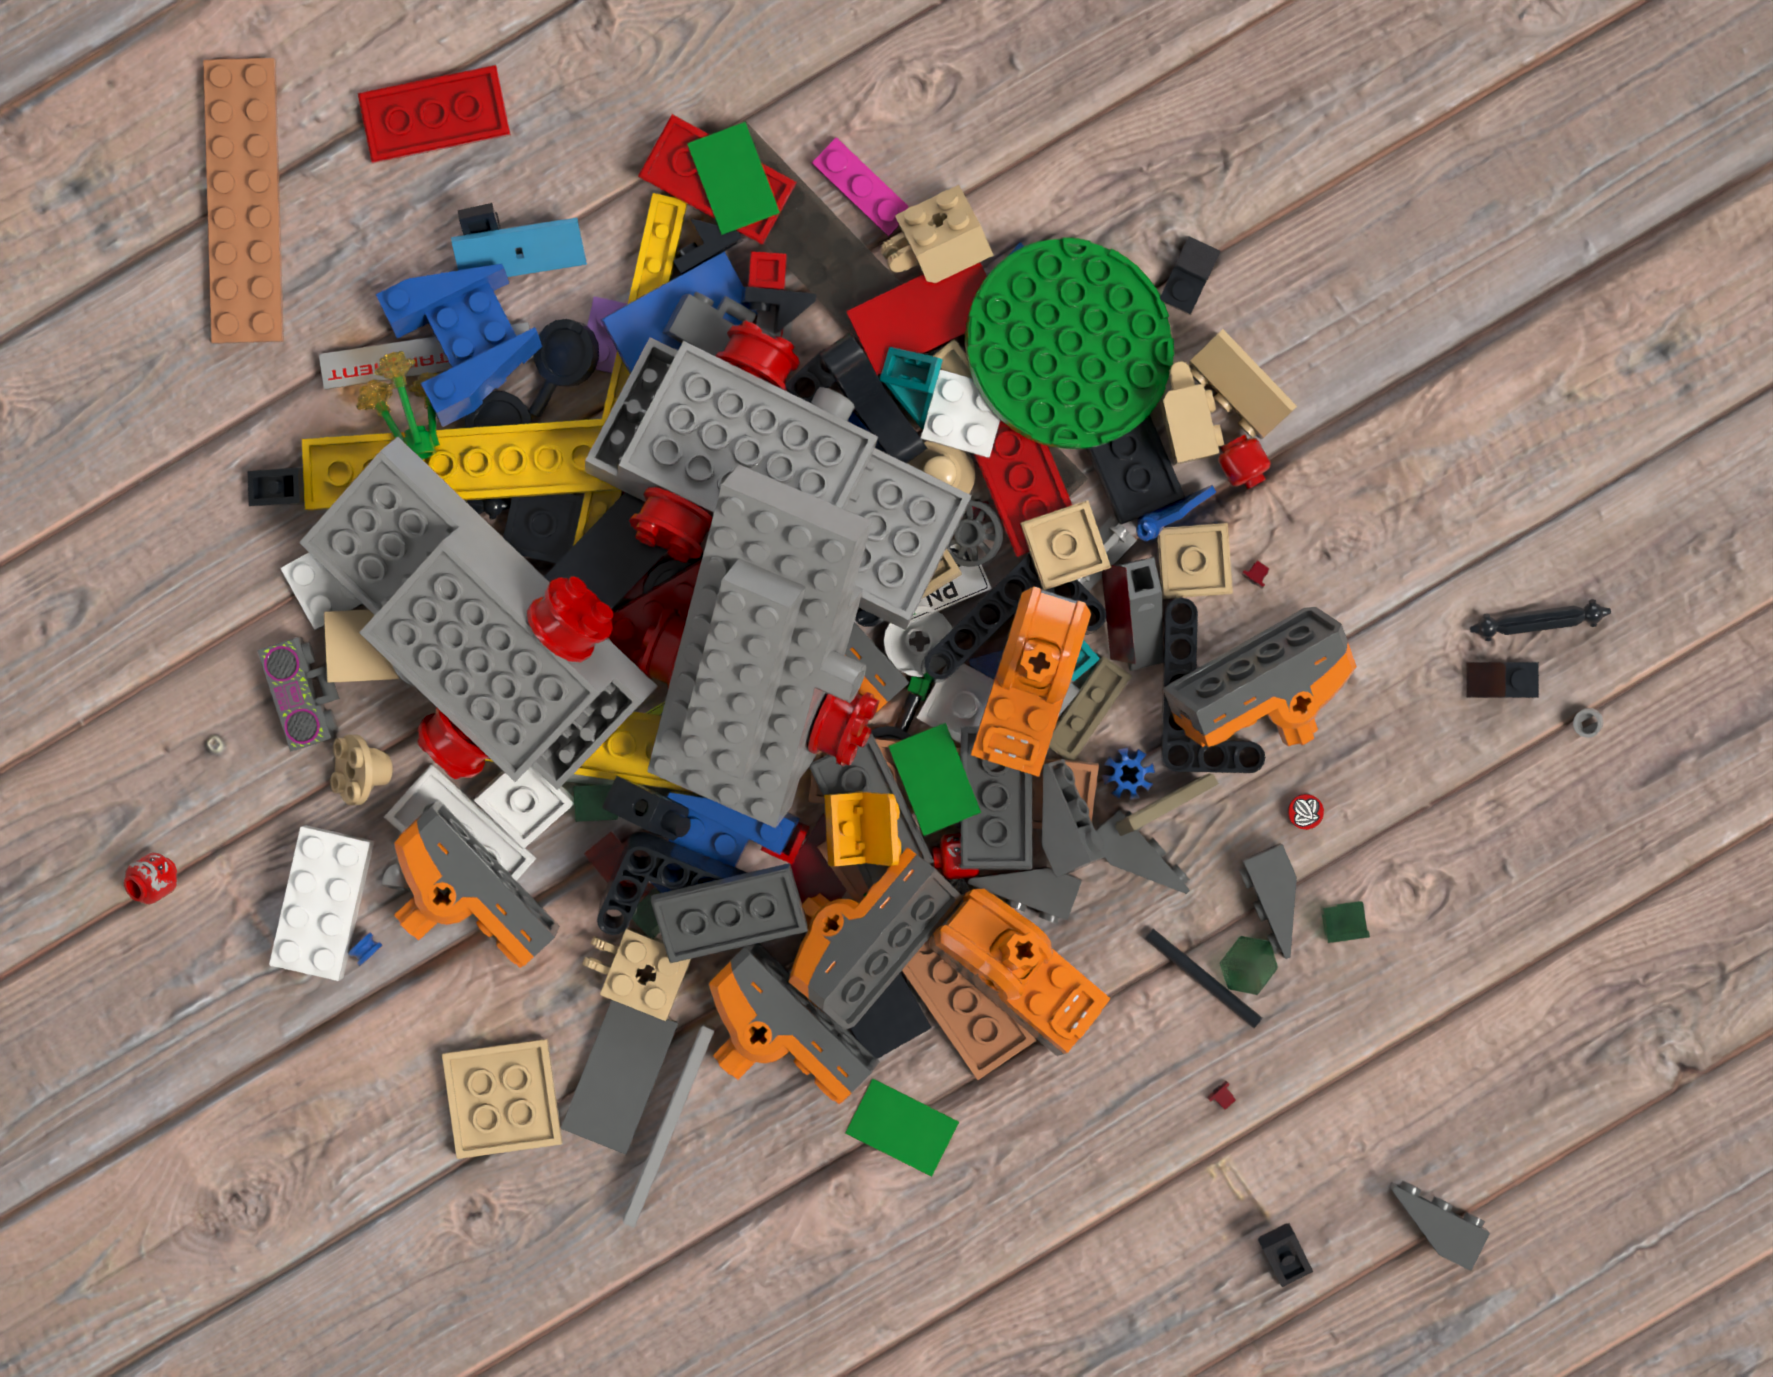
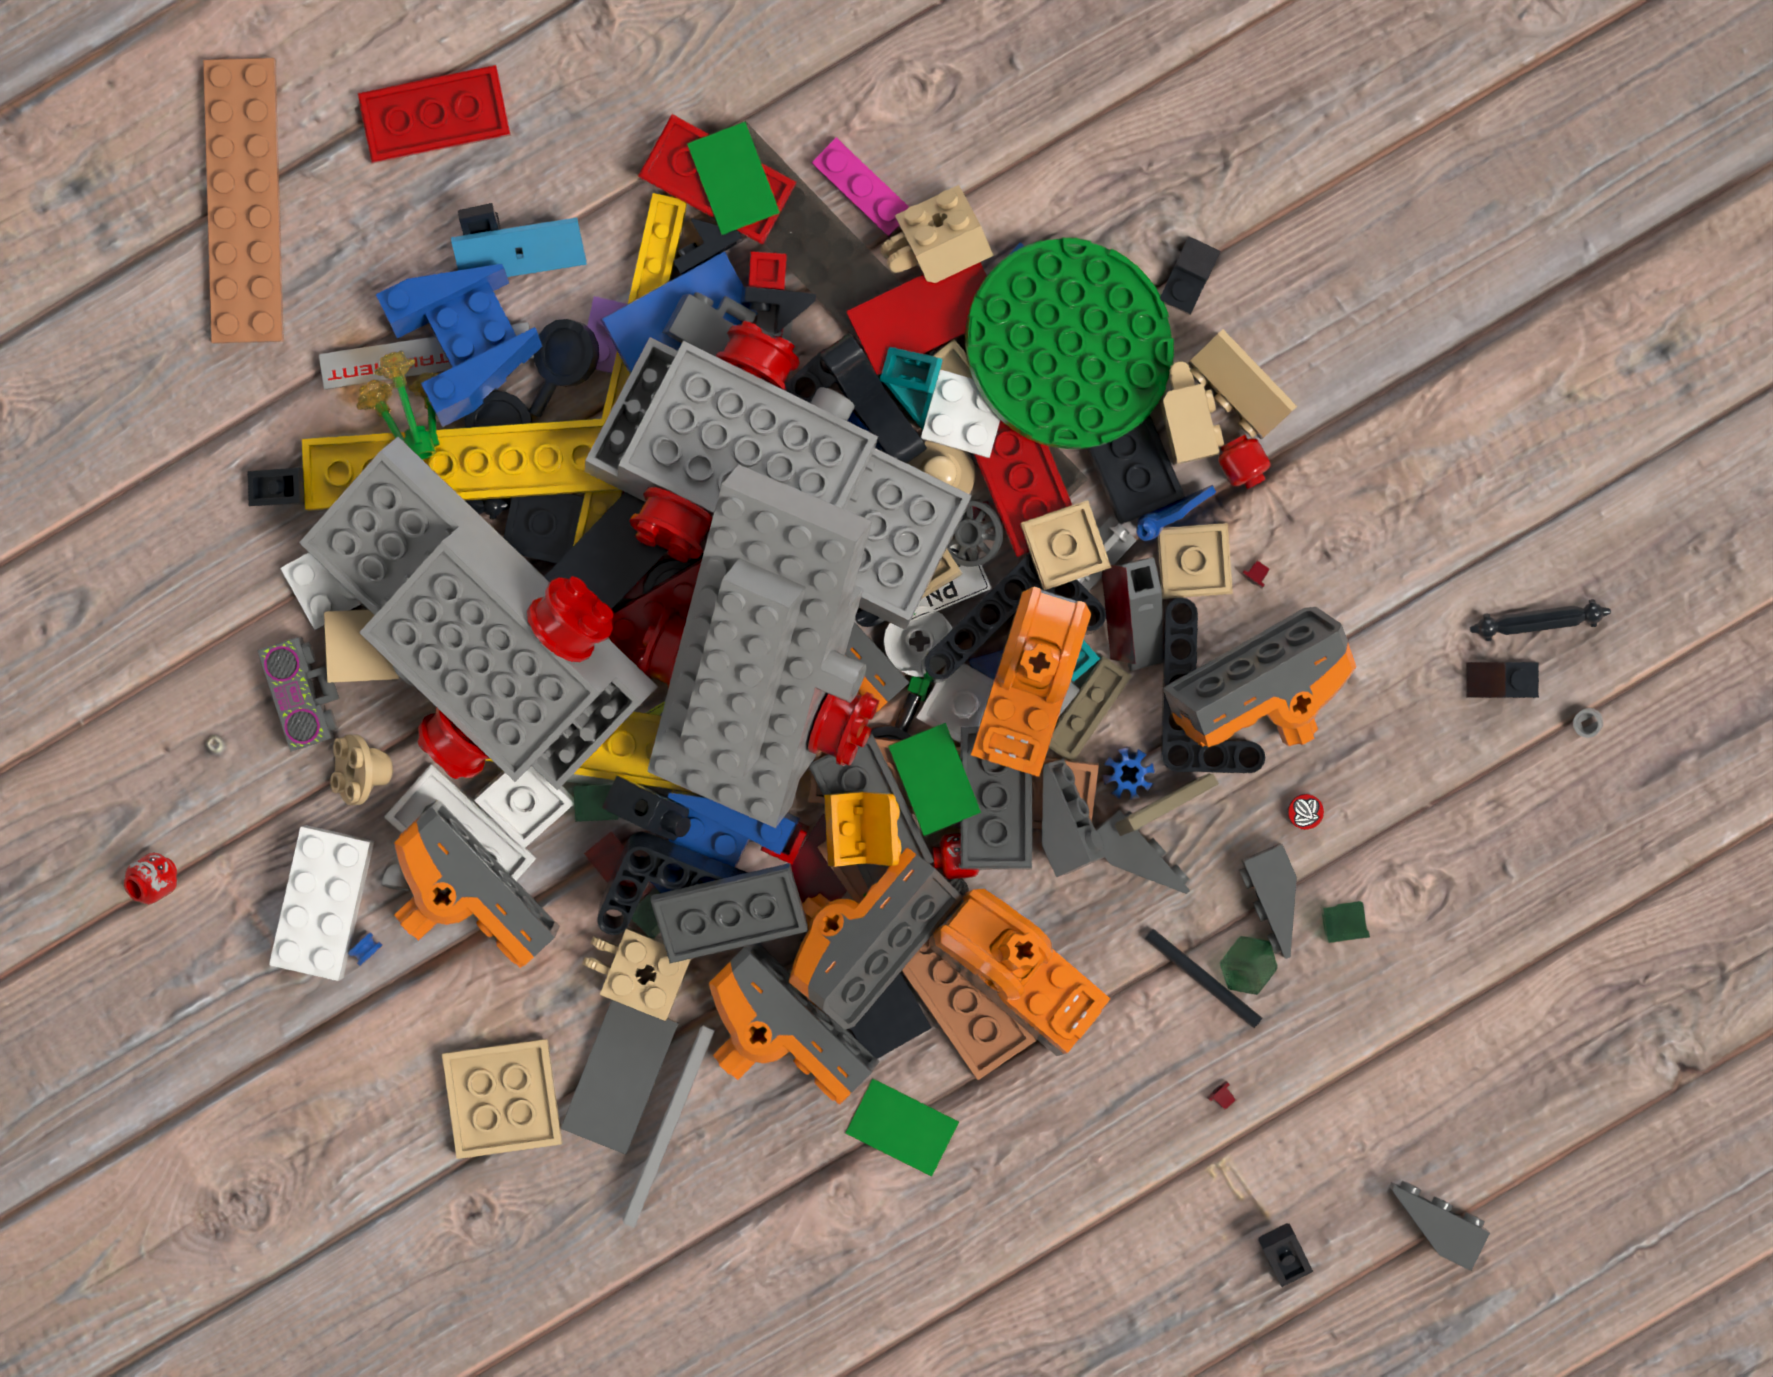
(1035, 889): dark grey slope -> none

